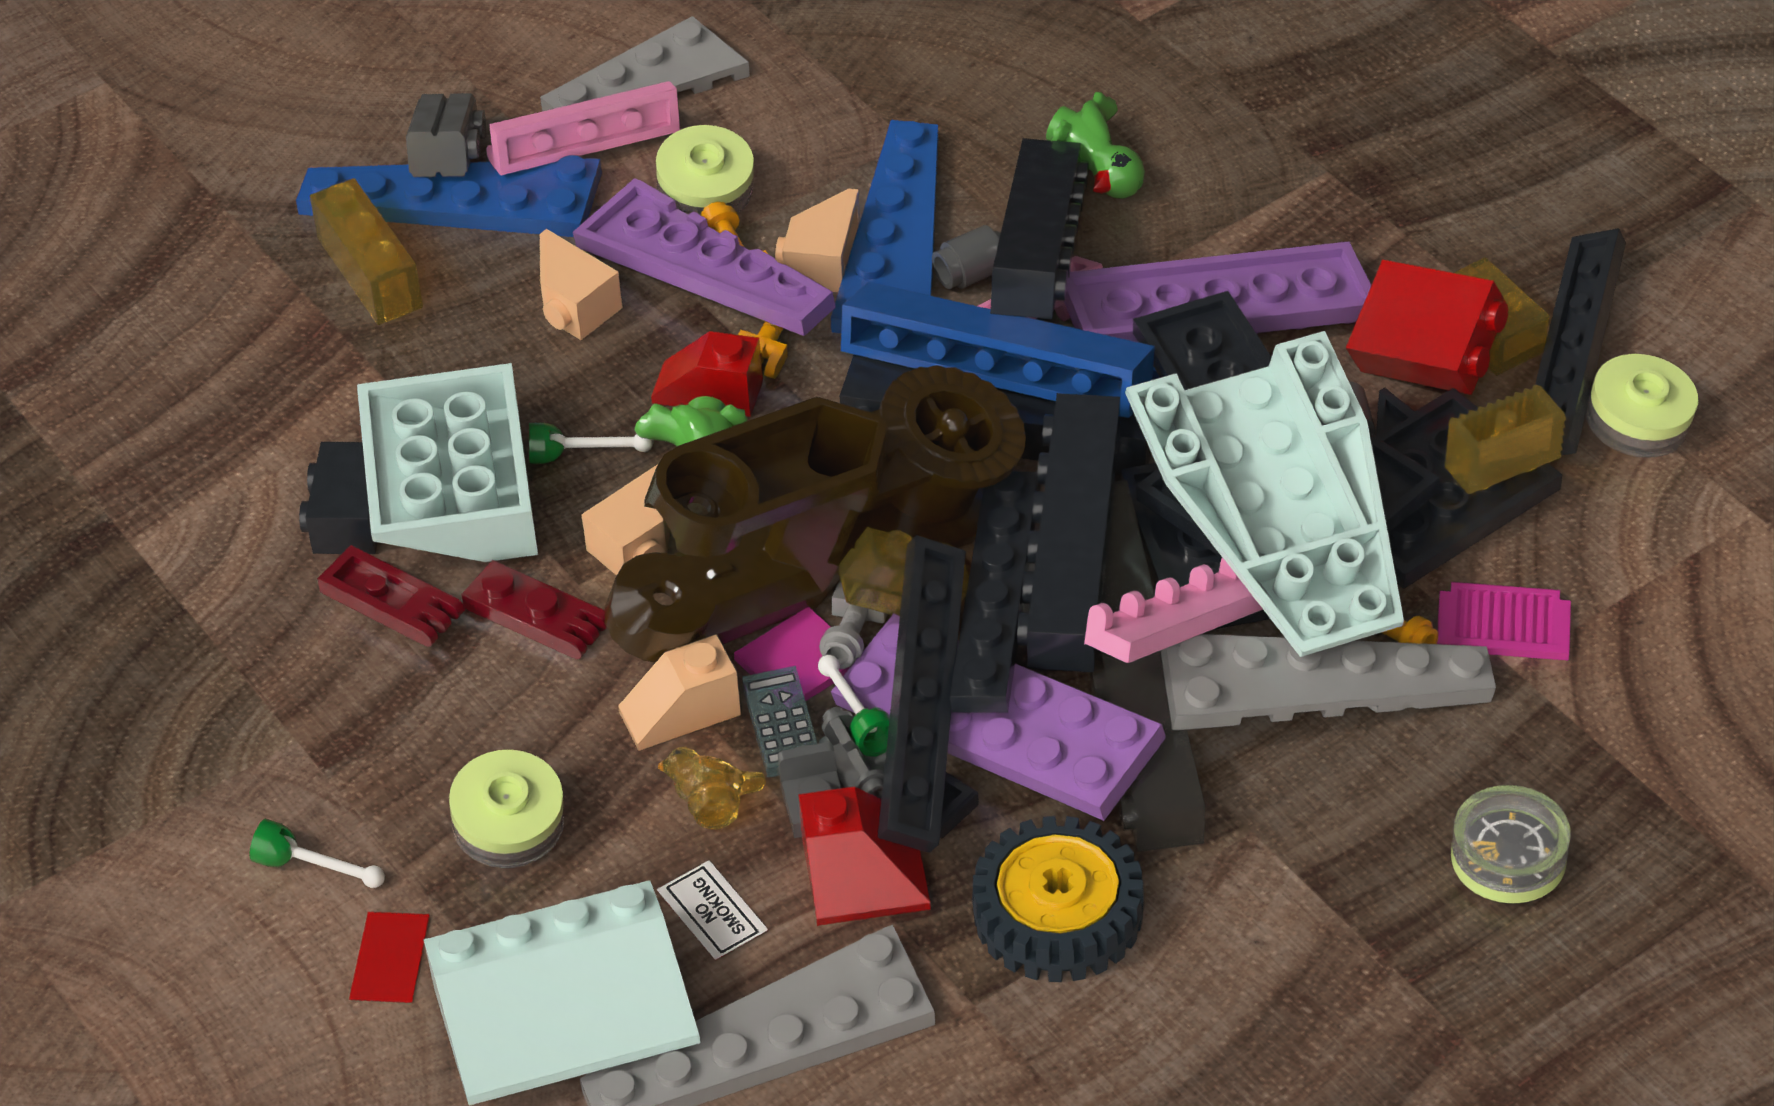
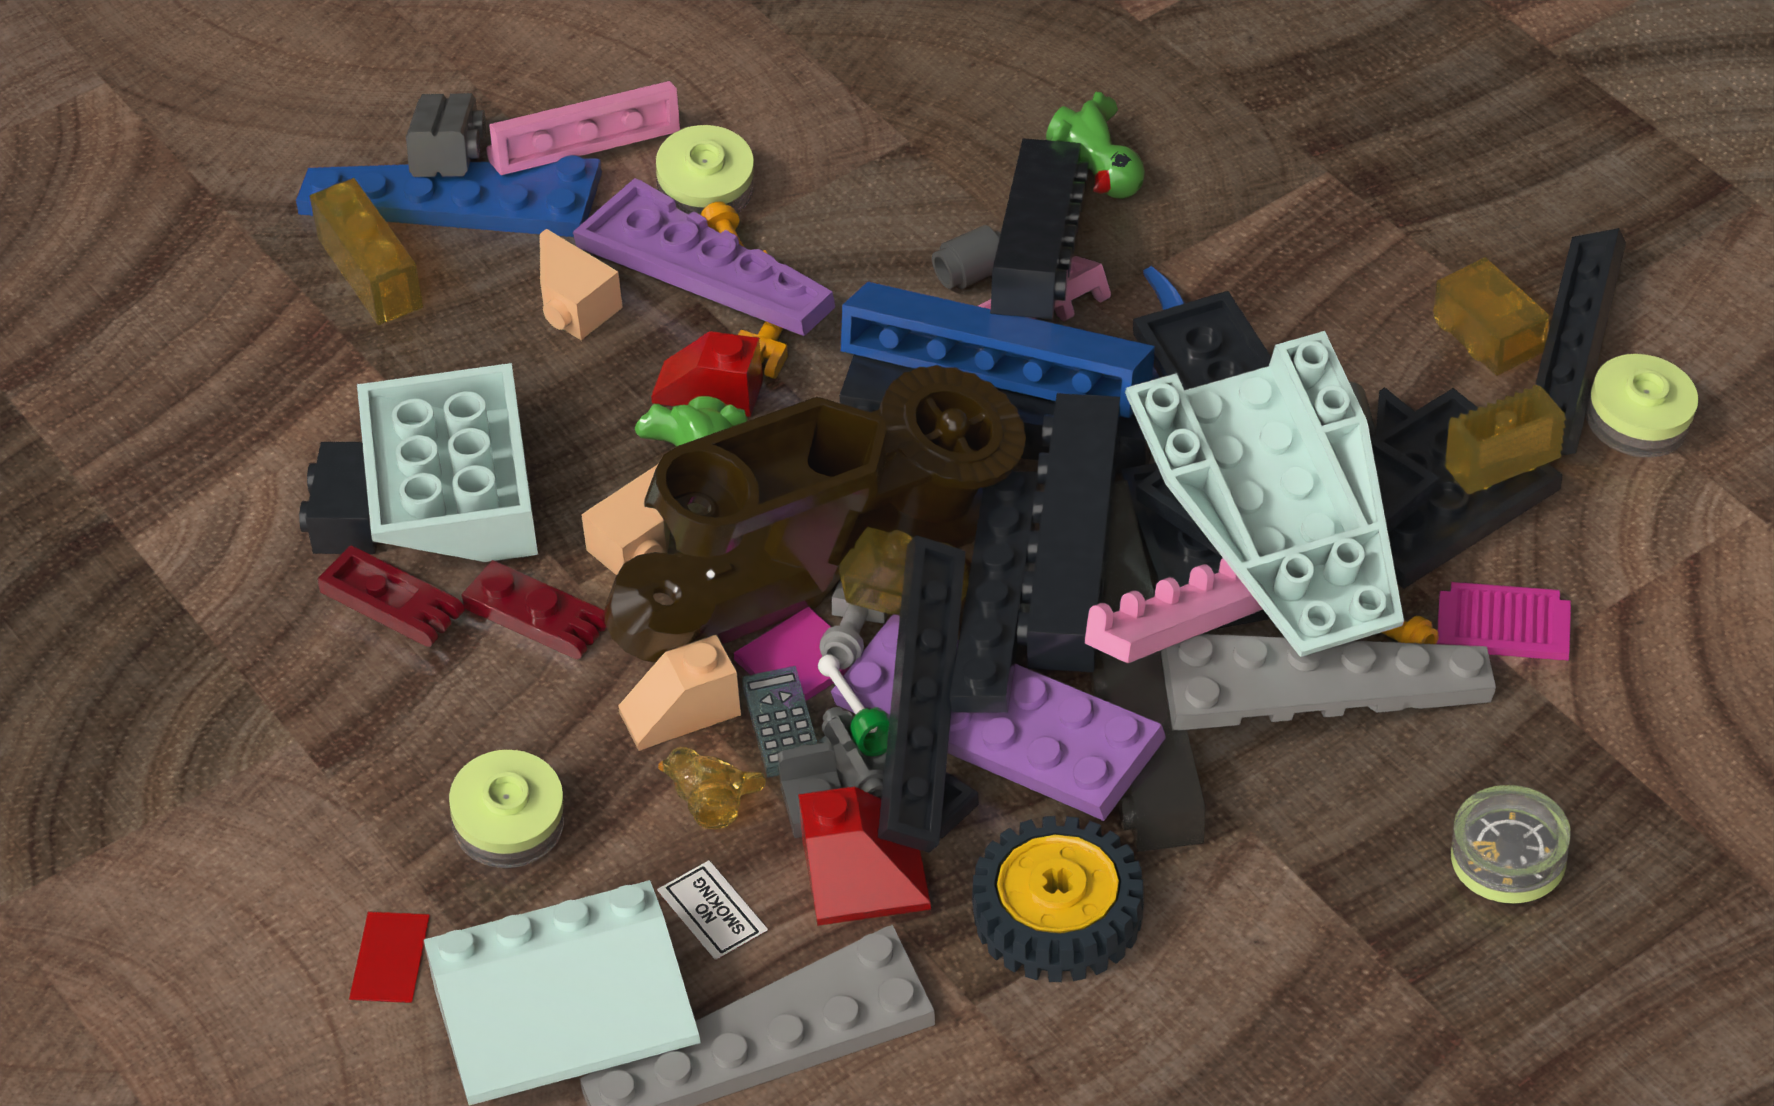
(276, 844): hinge -> none
(548, 442): hinge -> none
(682, 54): light grey wing -> none
(822, 239): light nougat slope -> none
(898, 217): blue wing -> none
(1270, 287): medium lavender plate -> none
(1428, 326): red brick -> none

